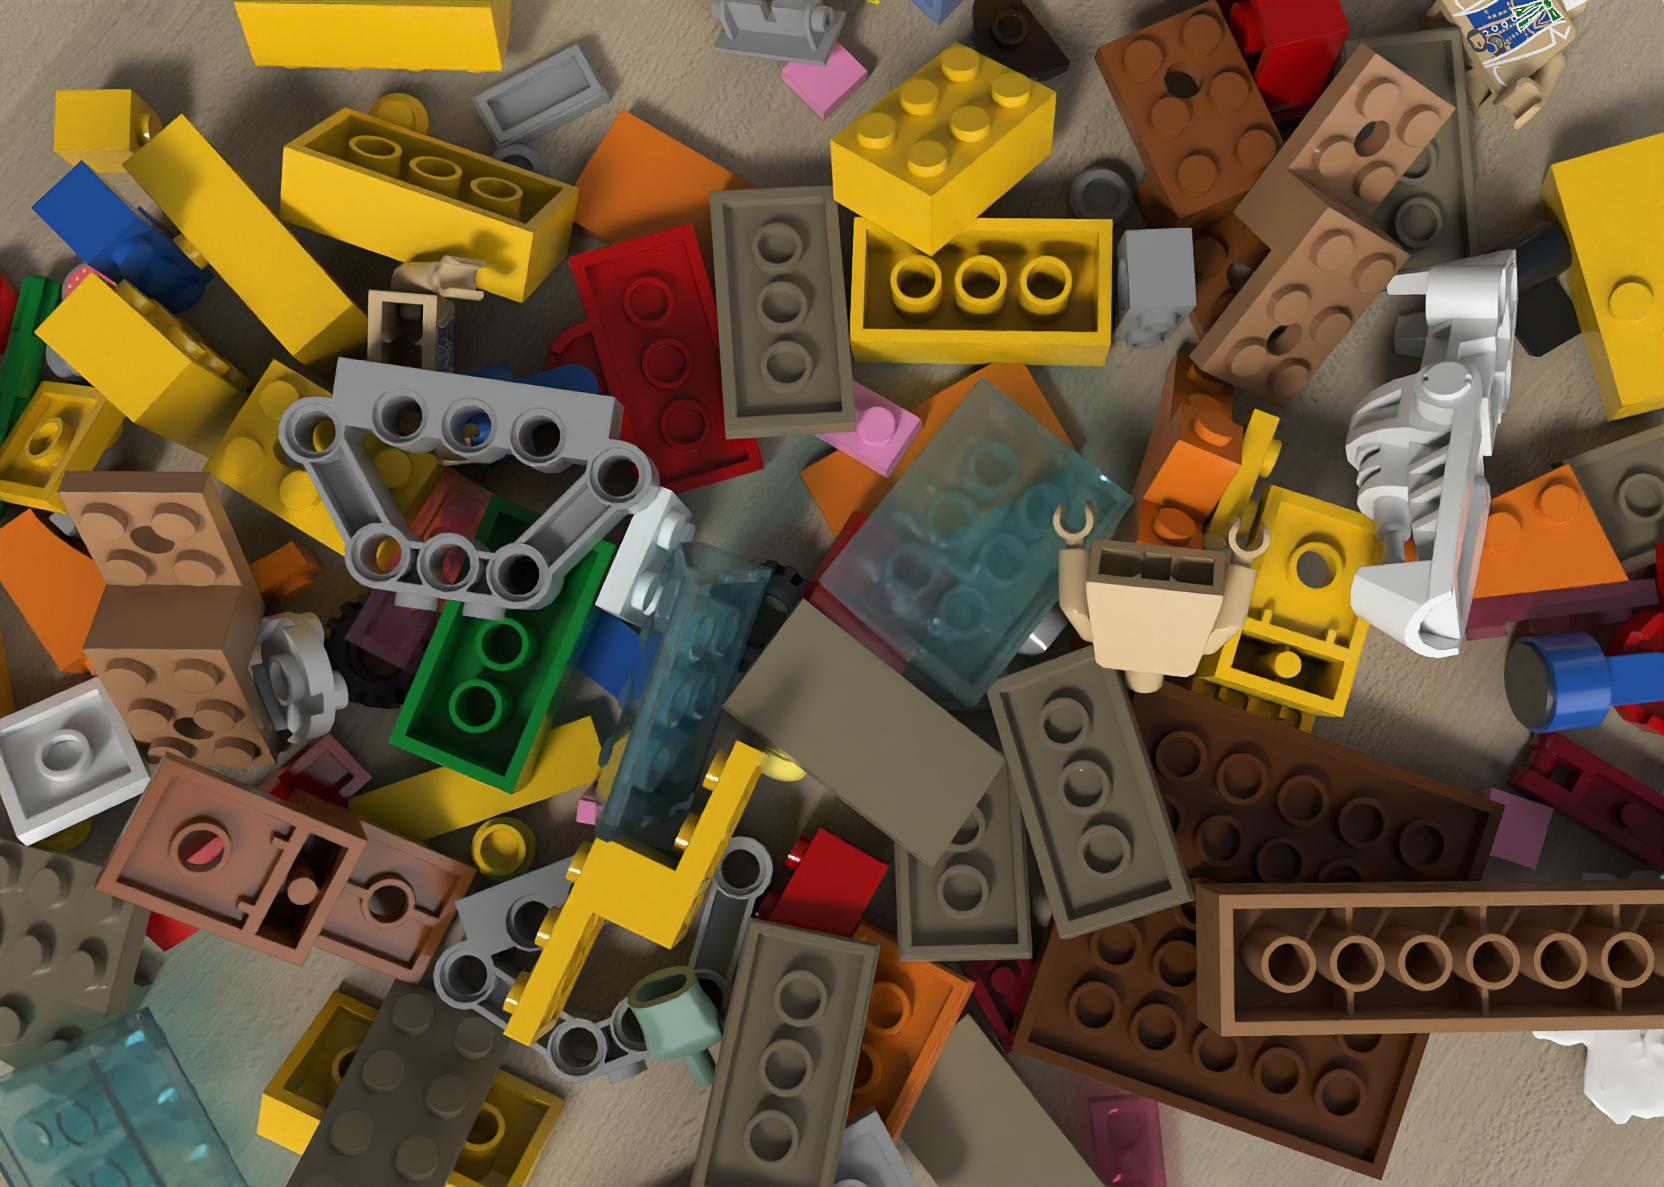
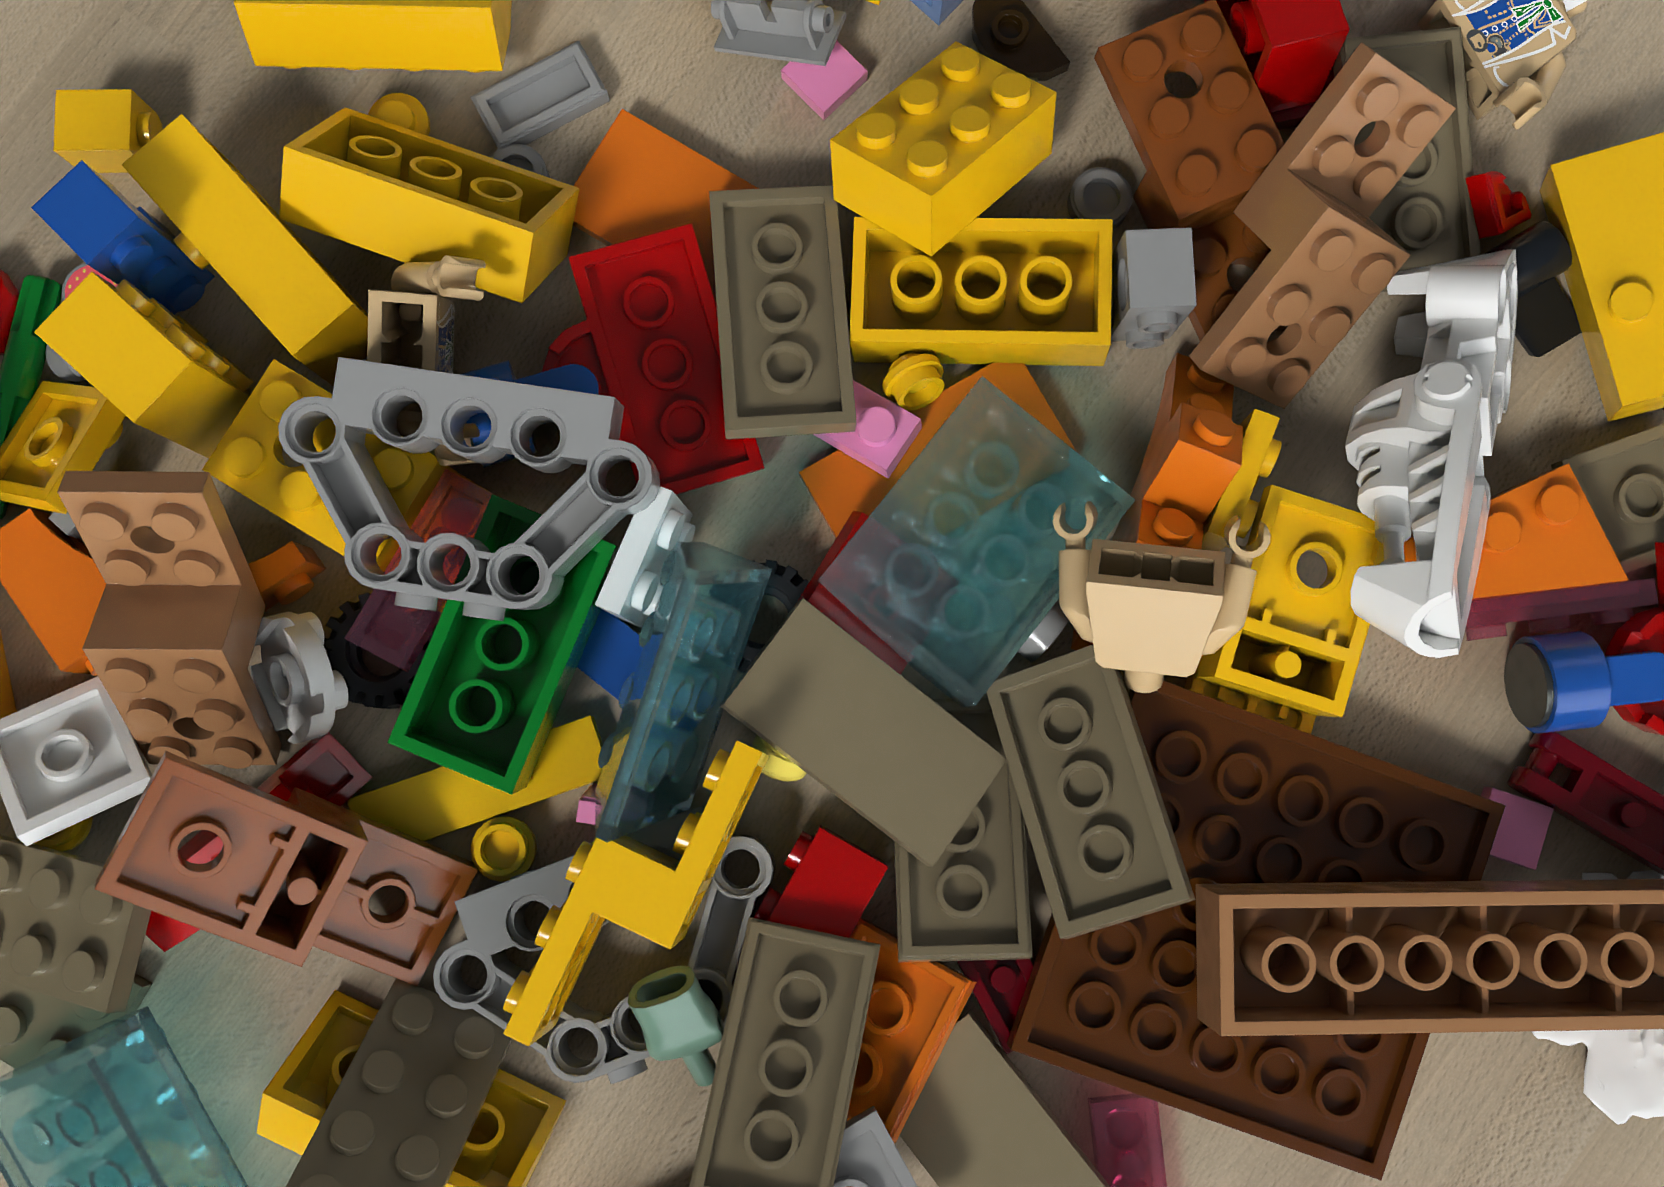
(914, 380): none -> yellow plate
(1495, 205): none -> red tile

